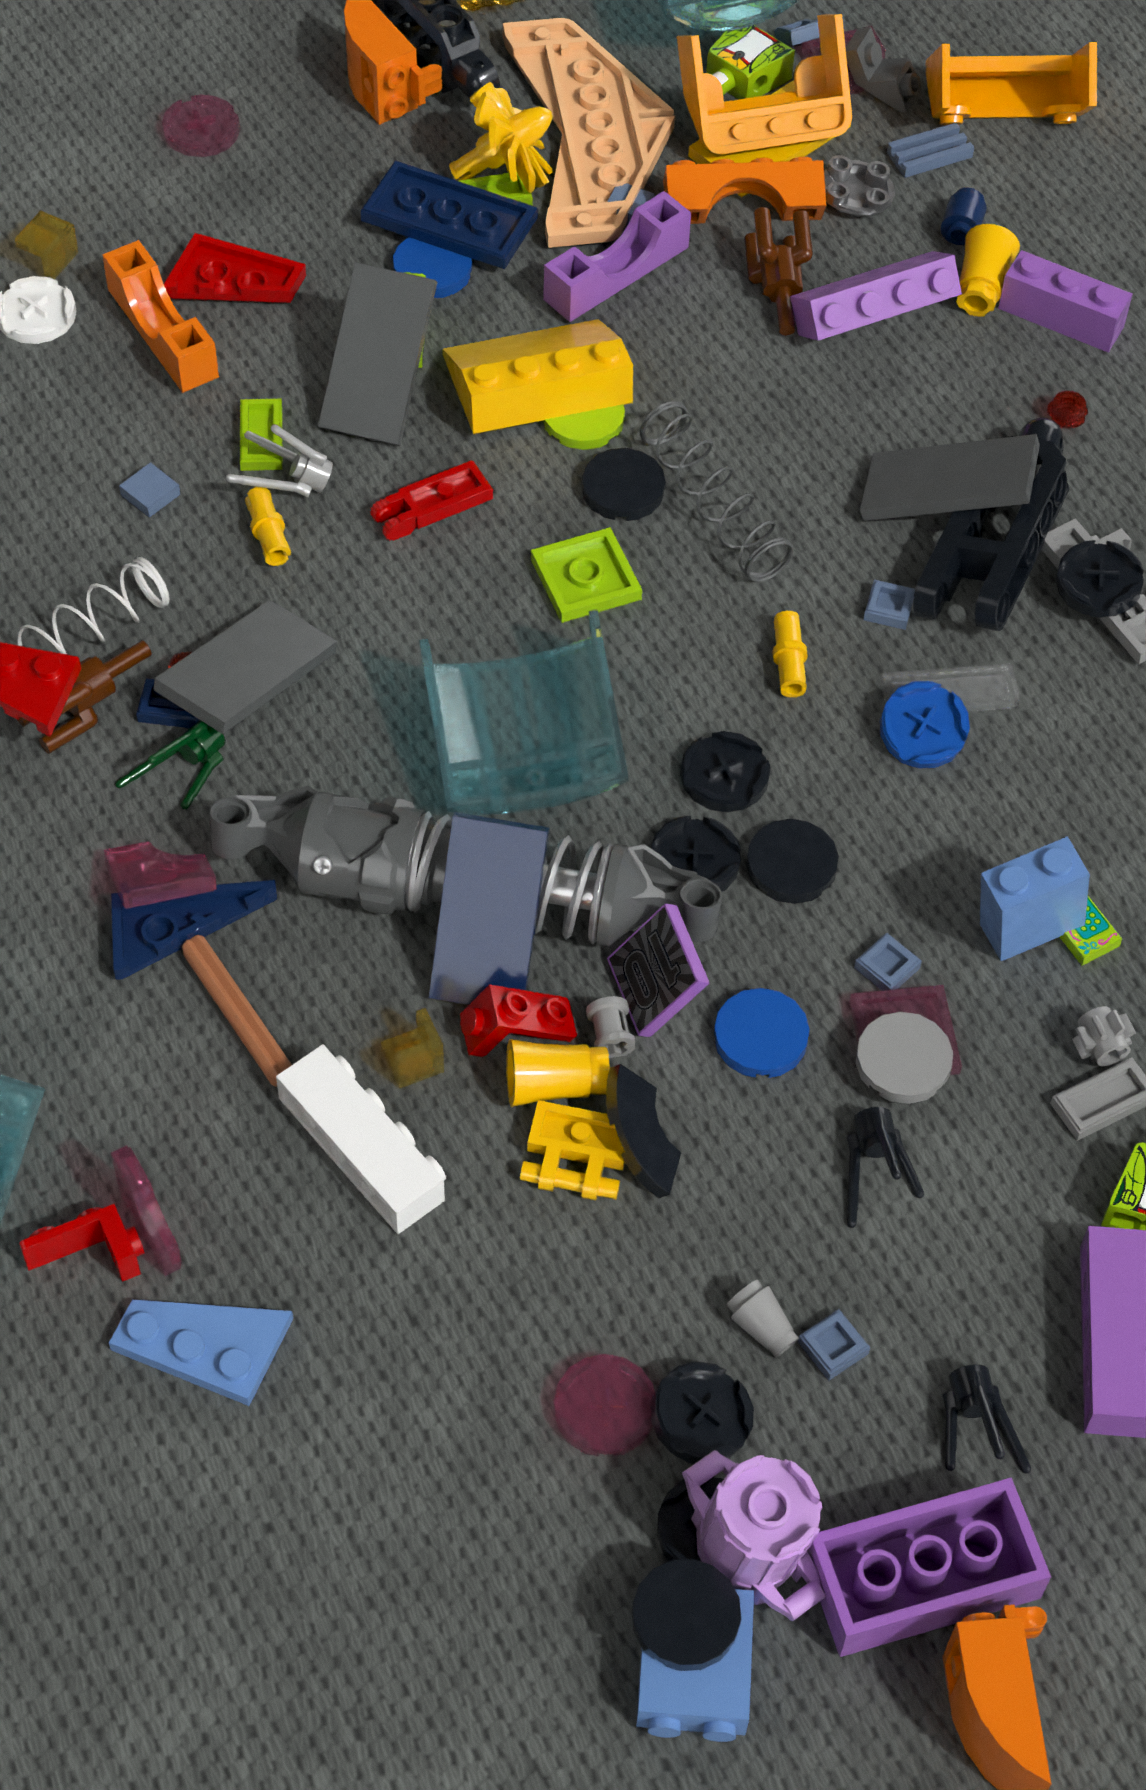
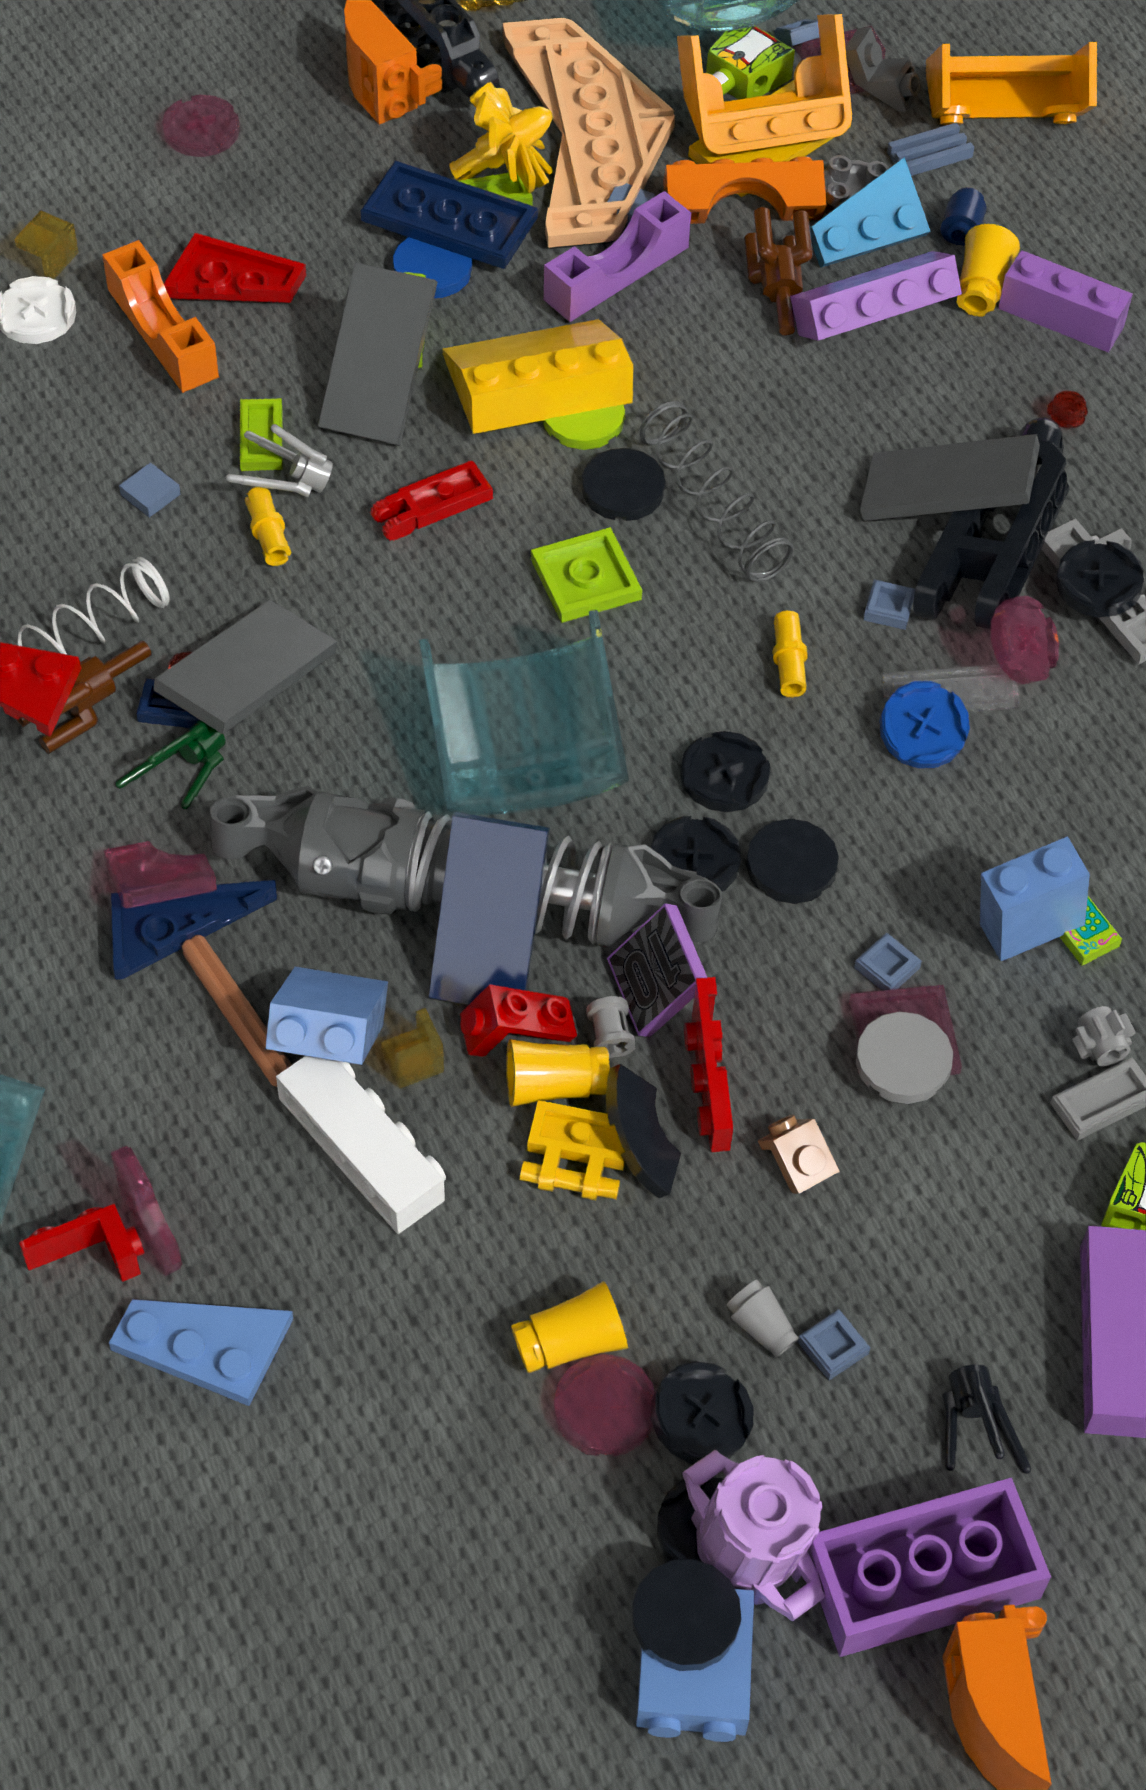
(326, 1015): none -> medium blue brick
(571, 1330): none -> yellow plant
(706, 1078): none -> red wing
(761, 1033): blue tile -> none
(799, 1152): none -> bracket
(872, 219): none -> dark azure wing
(878, 1139): black plant -> none
(1024, 640): none -> clear pink tile

